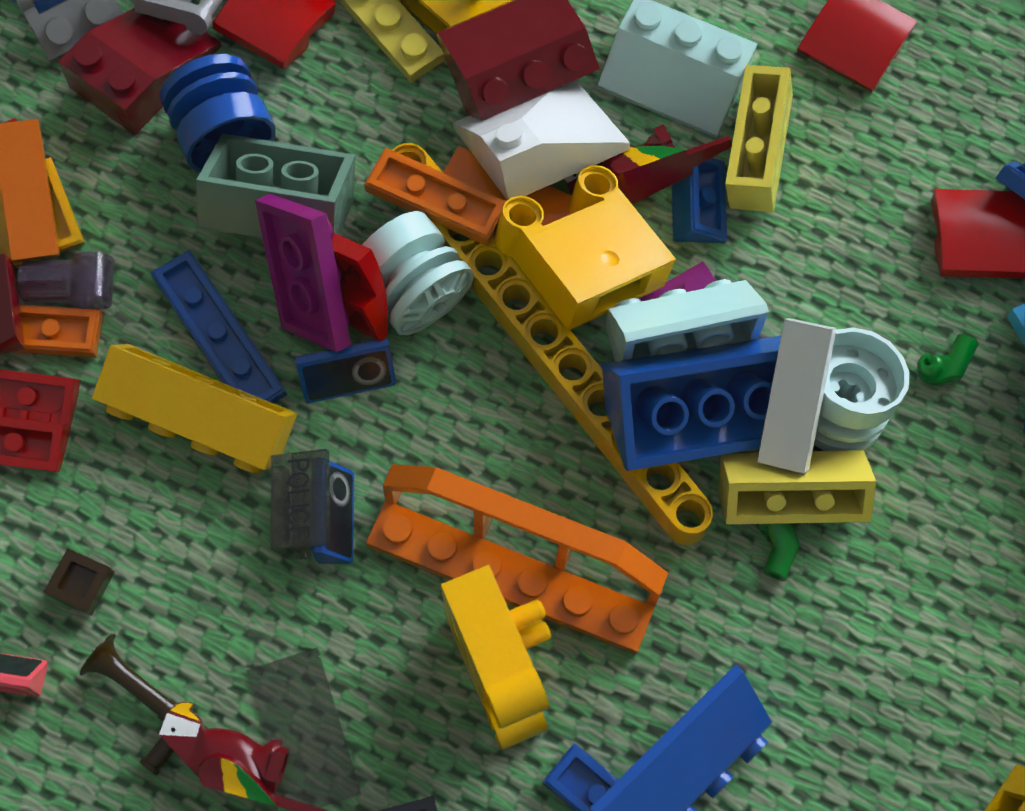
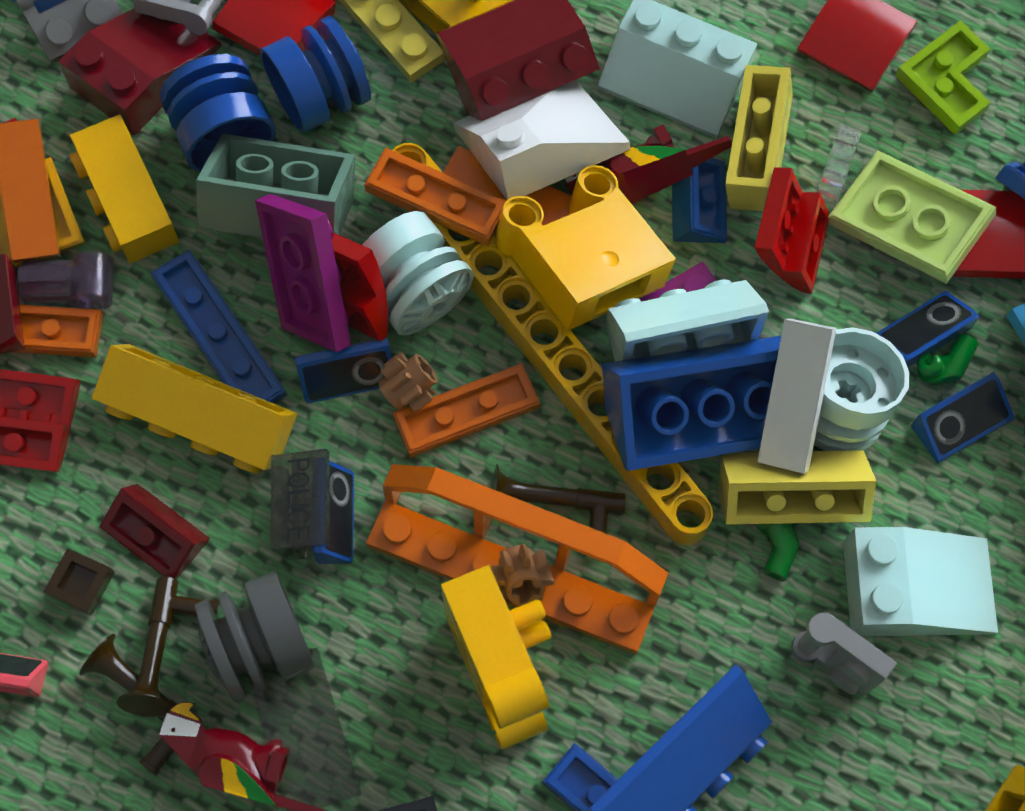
(122, 190): none -> yellow brick
(145, 696): none -> dark brown piece
(153, 531): none -> dark red slope
(253, 636): none -> dark grey wheel
(323, 71): none -> blue wheel
(408, 382): none -> medium nougat gear
(467, 410): none -> orange tile
(522, 574): none -> medium nougat gear
(595, 501): none -> dark brown piece
(792, 230): none -> red slope
(838, 163): none -> clear beam
(855, 662): none -> light grey plate
(912, 216): none -> yellowish green tile
(918, 583): none -> light aqua slope
(929, 327): none -> slope
(938, 77): none -> lime plate
(963, 418): none -> slope

